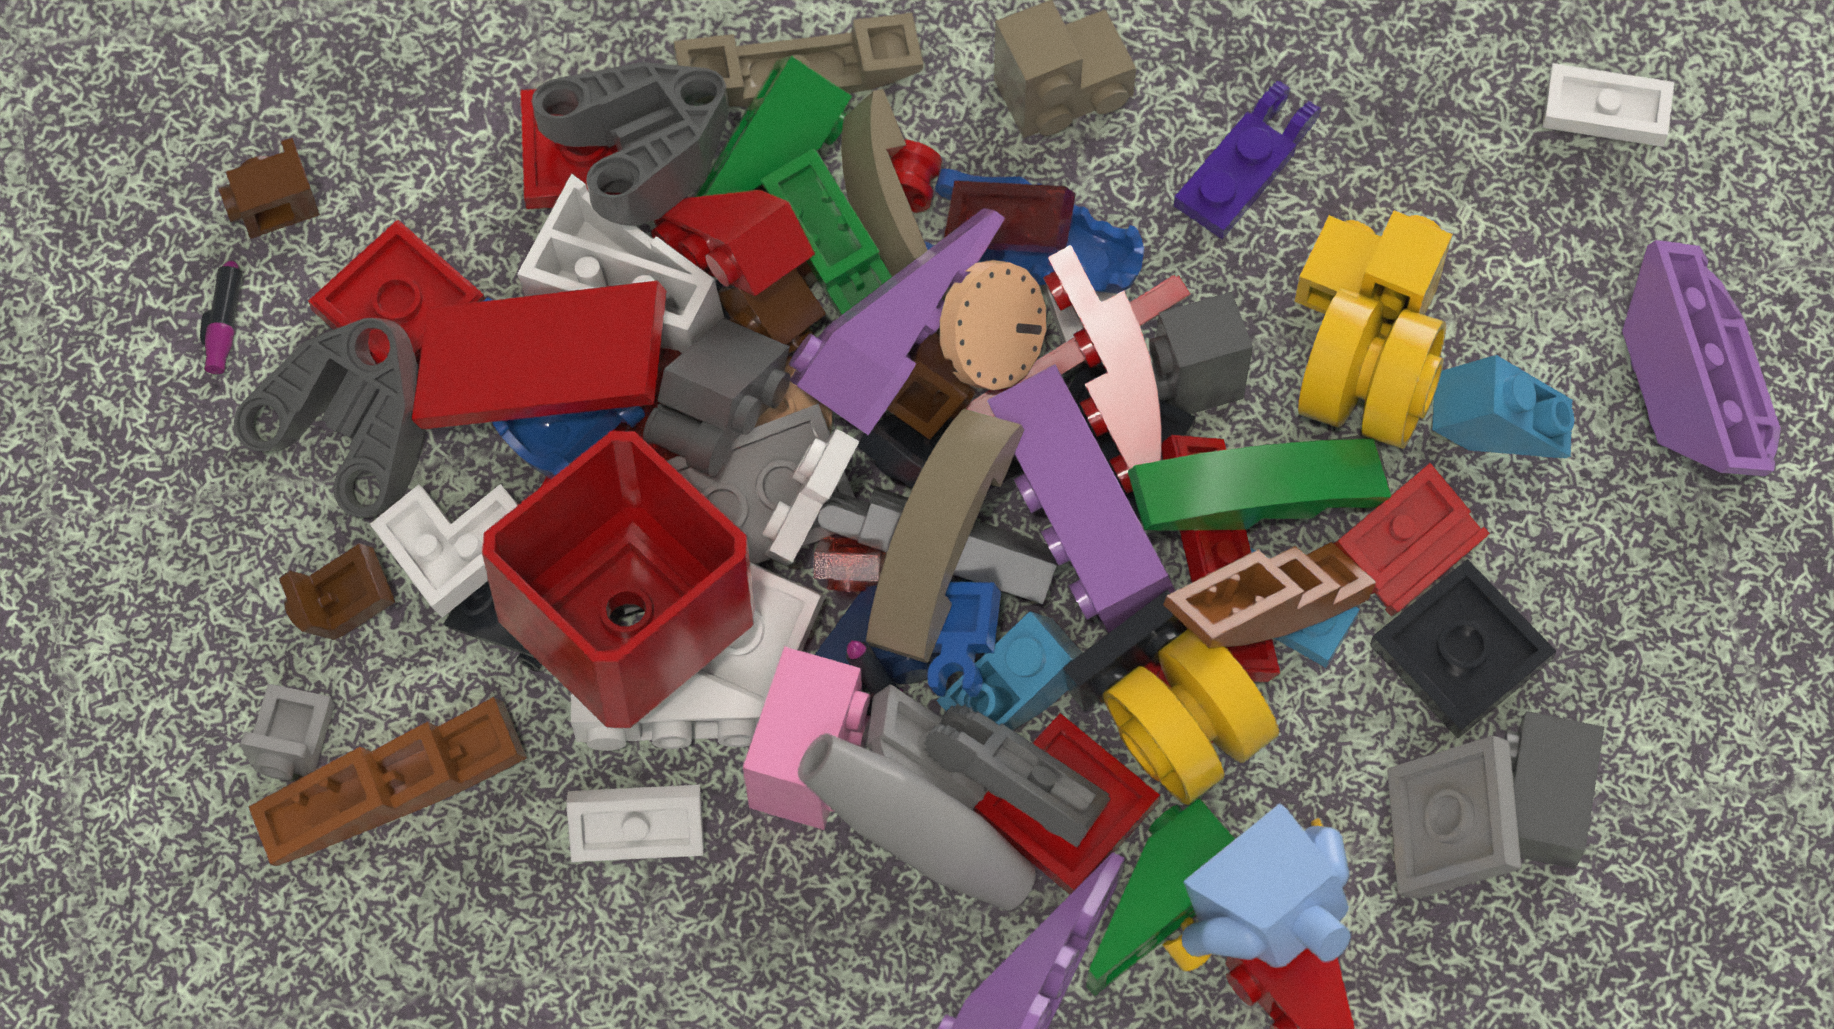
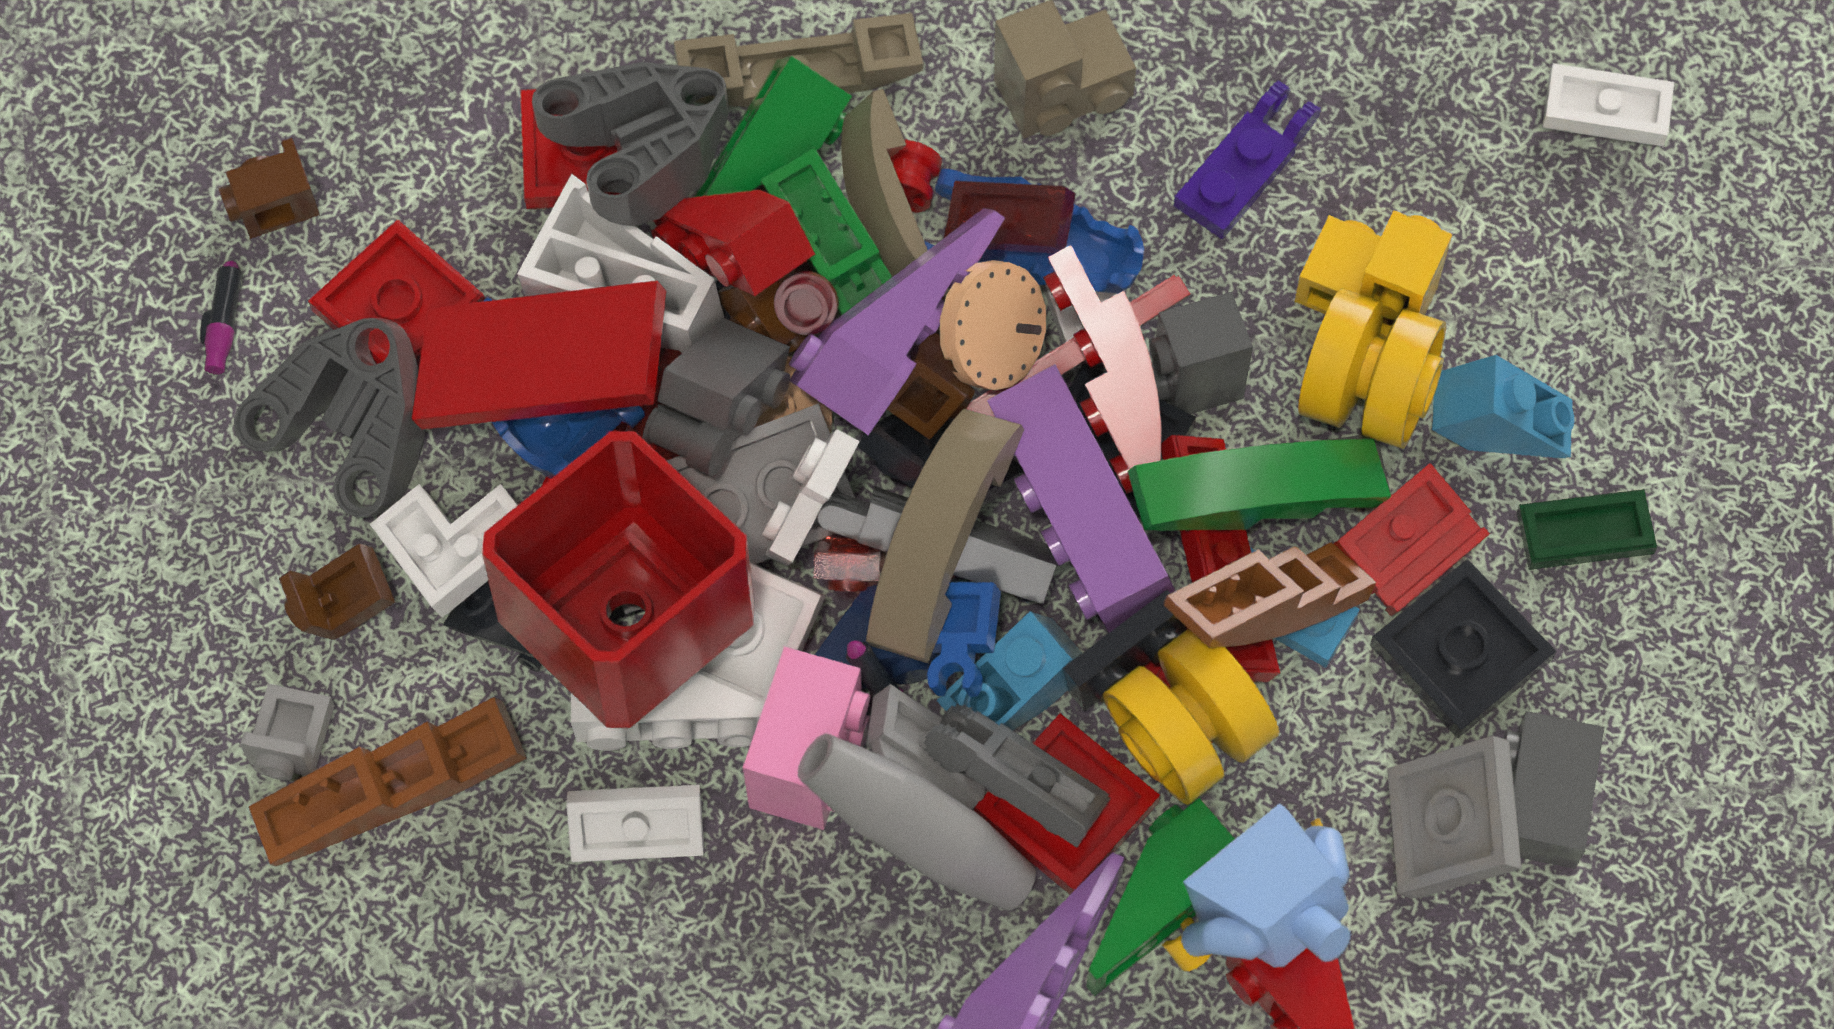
(806, 303): none -> plate
(1586, 529): none -> dark green tile
(1698, 364): medium lavender wedge -> none

